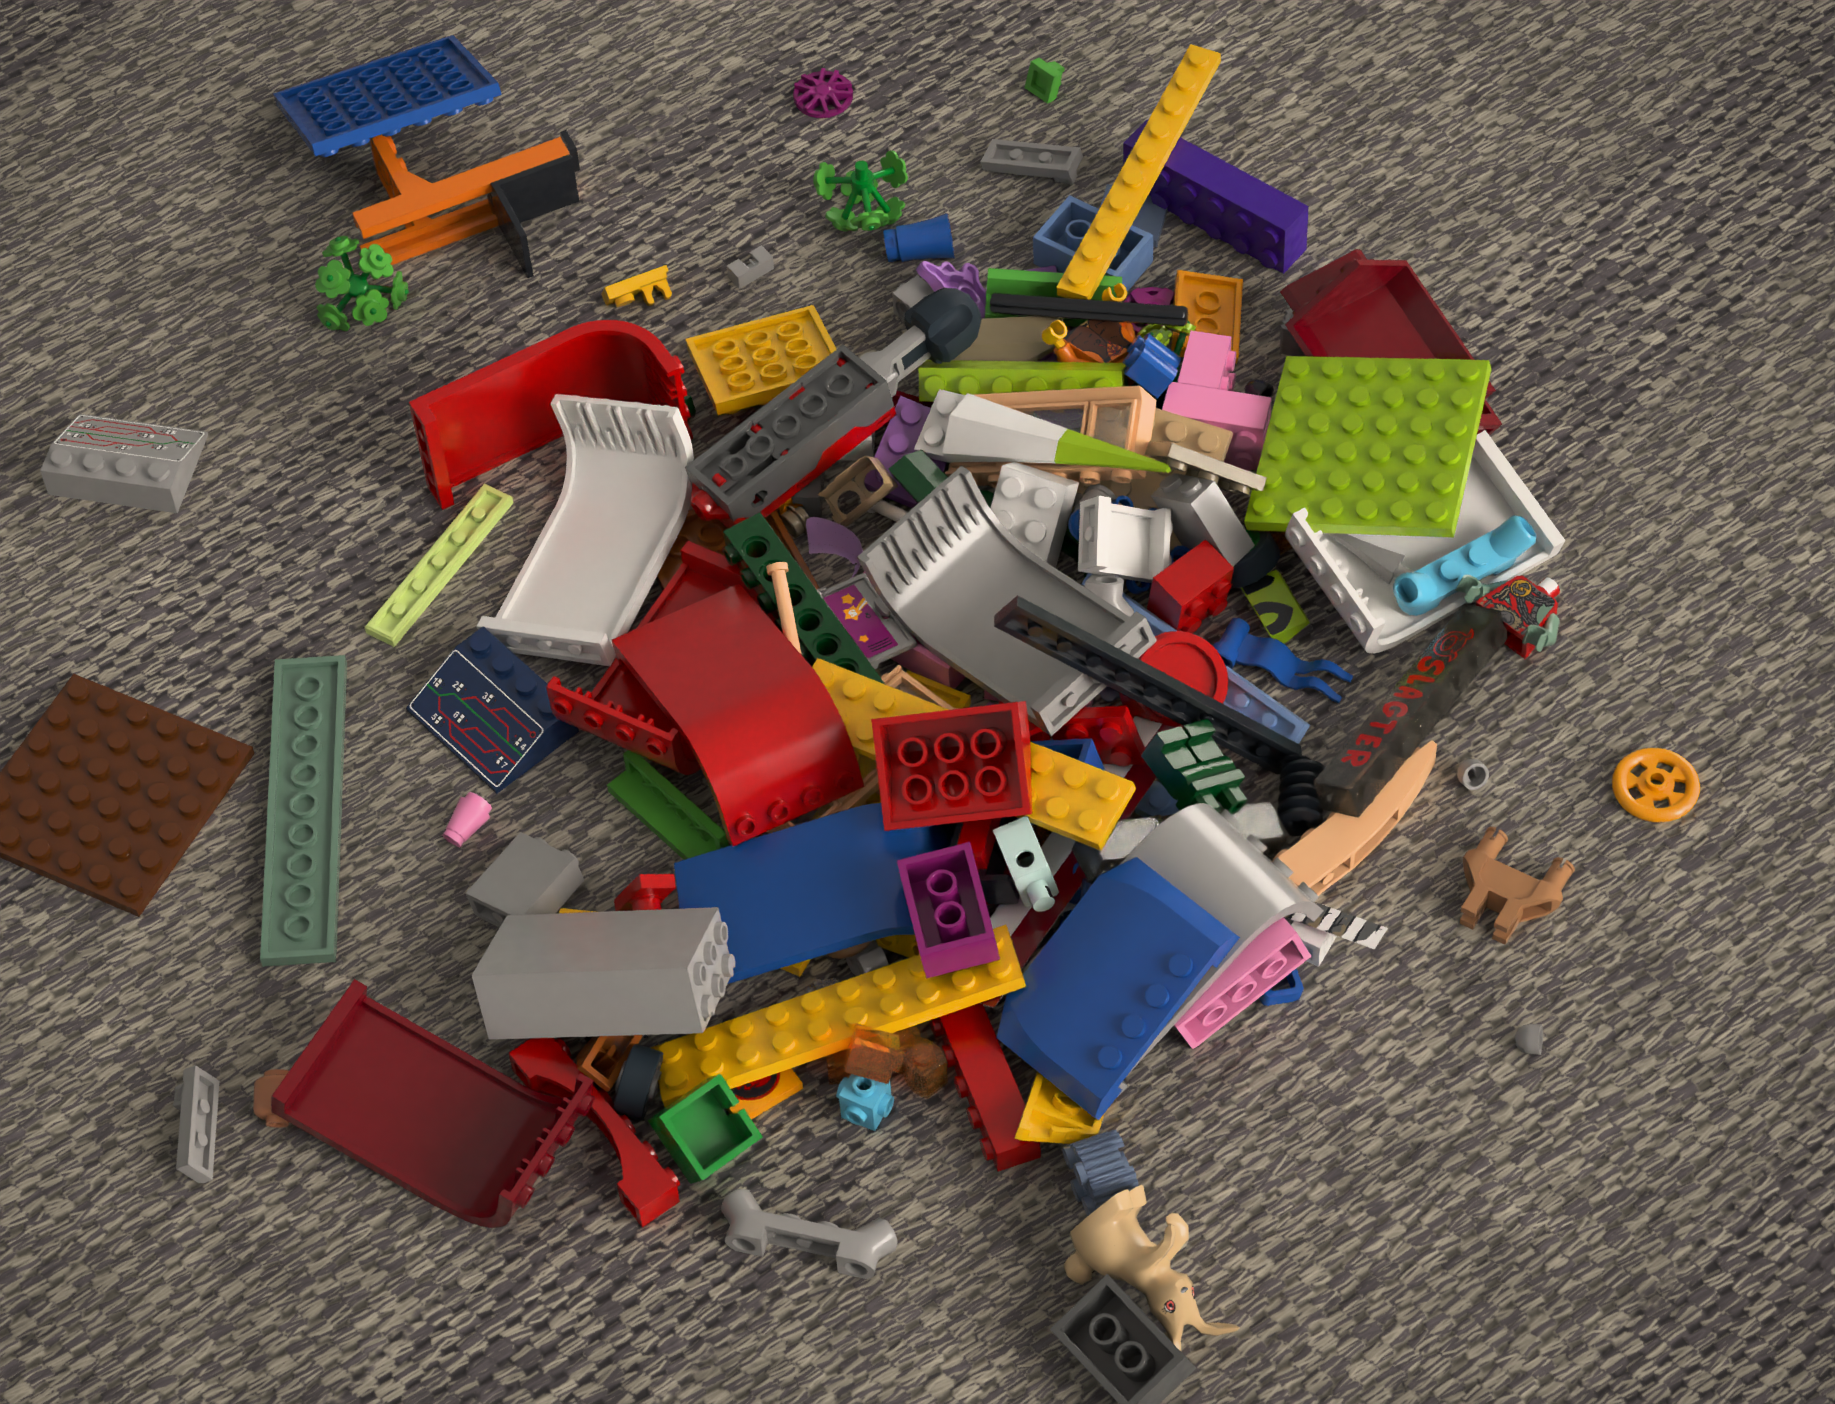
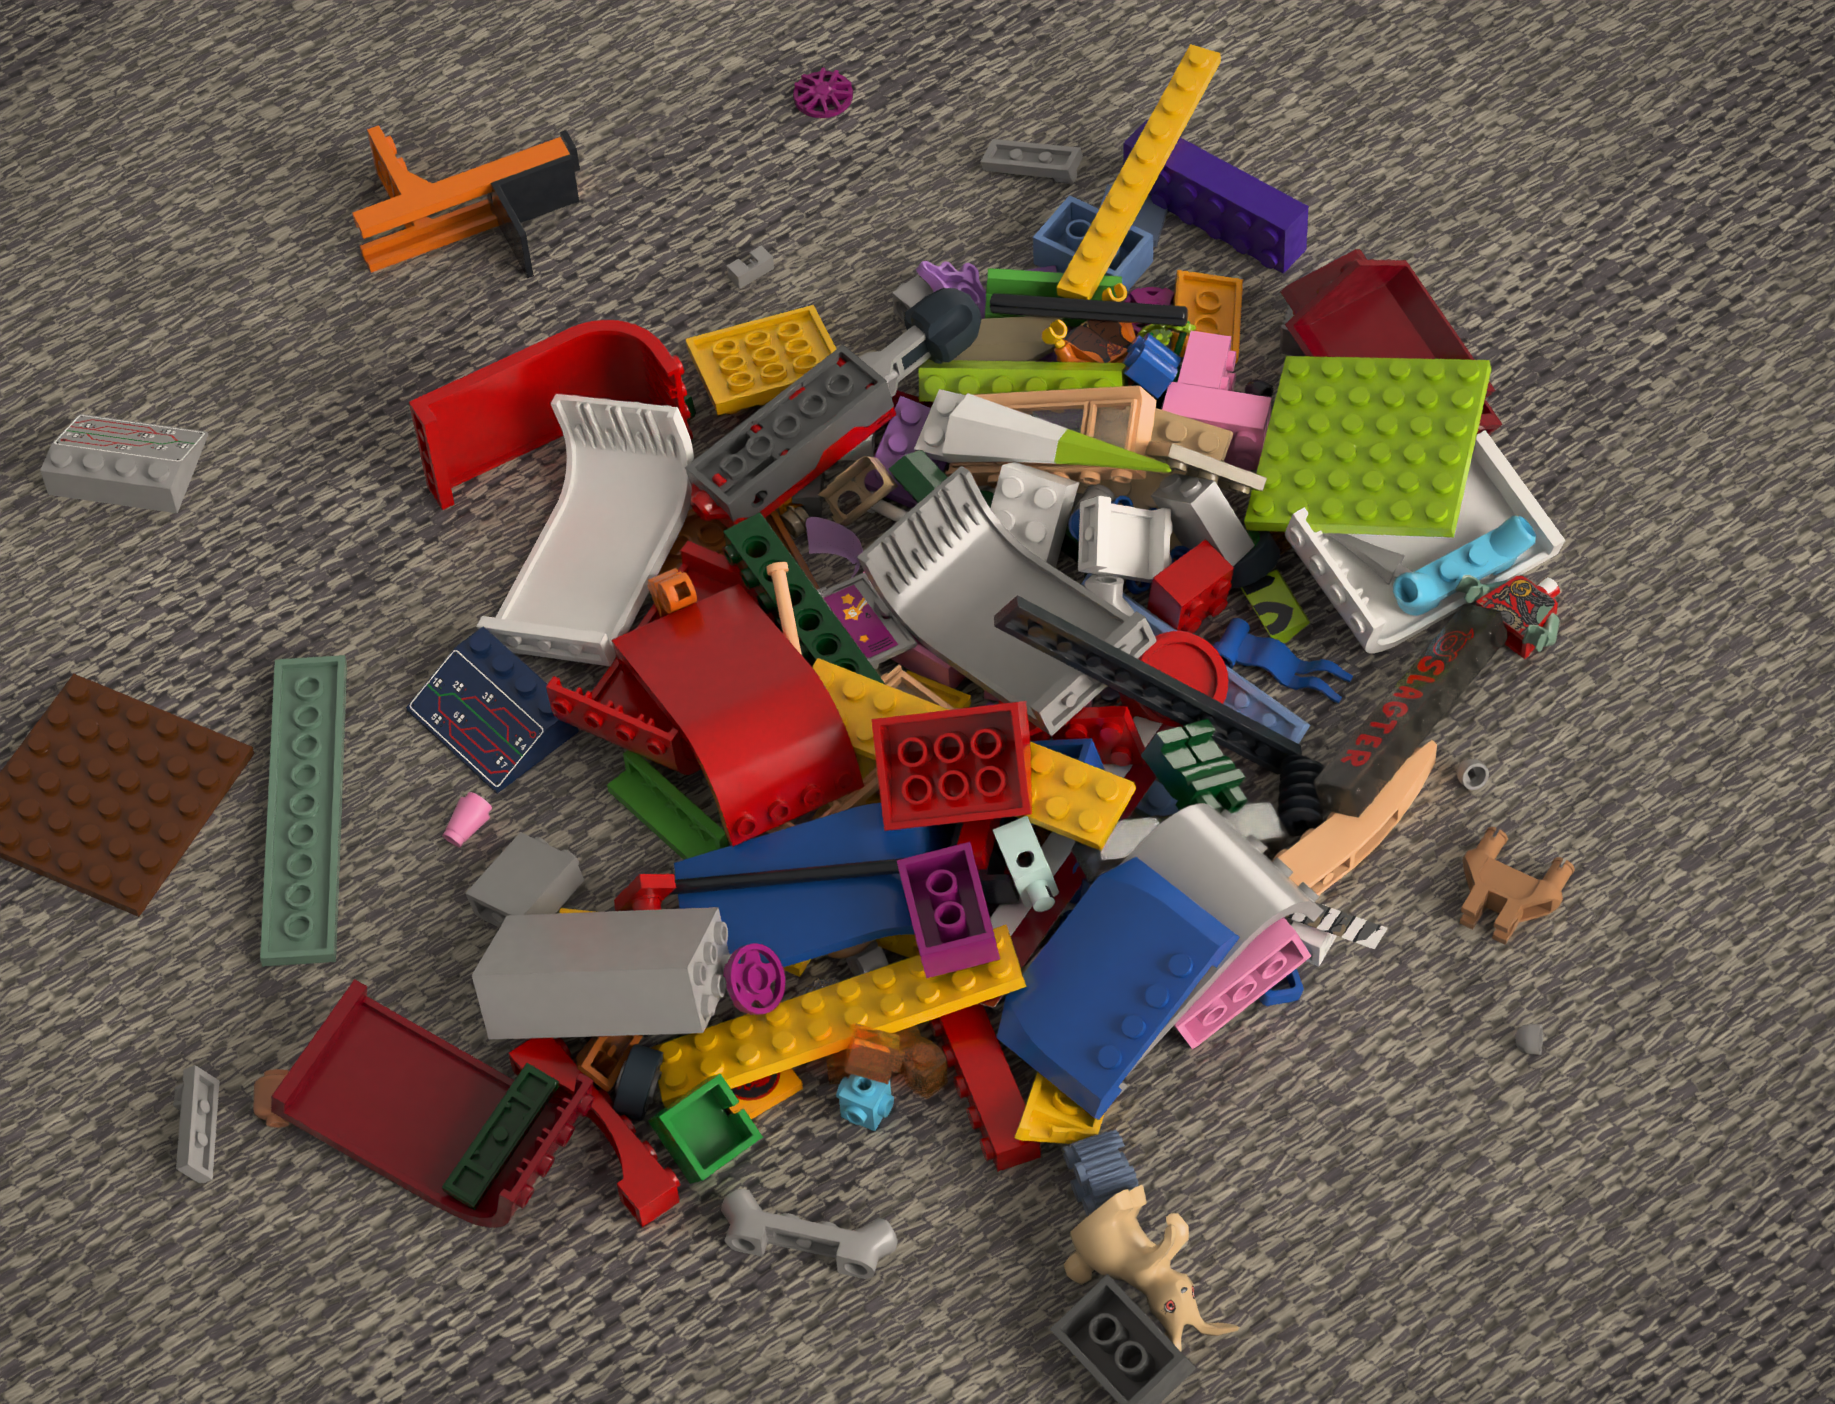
(340, 280): bright green plant -> none
(386, 95): blue plate -> none
(439, 565): yellowish green tile -> none
(500, 1136): none -> dark green plate
(624, 291): yellow plate -> none
(671, 591): none -> orange leg
(752, 979): none -> magenta wheel
(786, 876): none -> black piece
(862, 186): bright green plant -> none
(920, 240): blue plant -> none
(1044, 79): bright green tile -> none
(1644, 807): light orange plate -> none

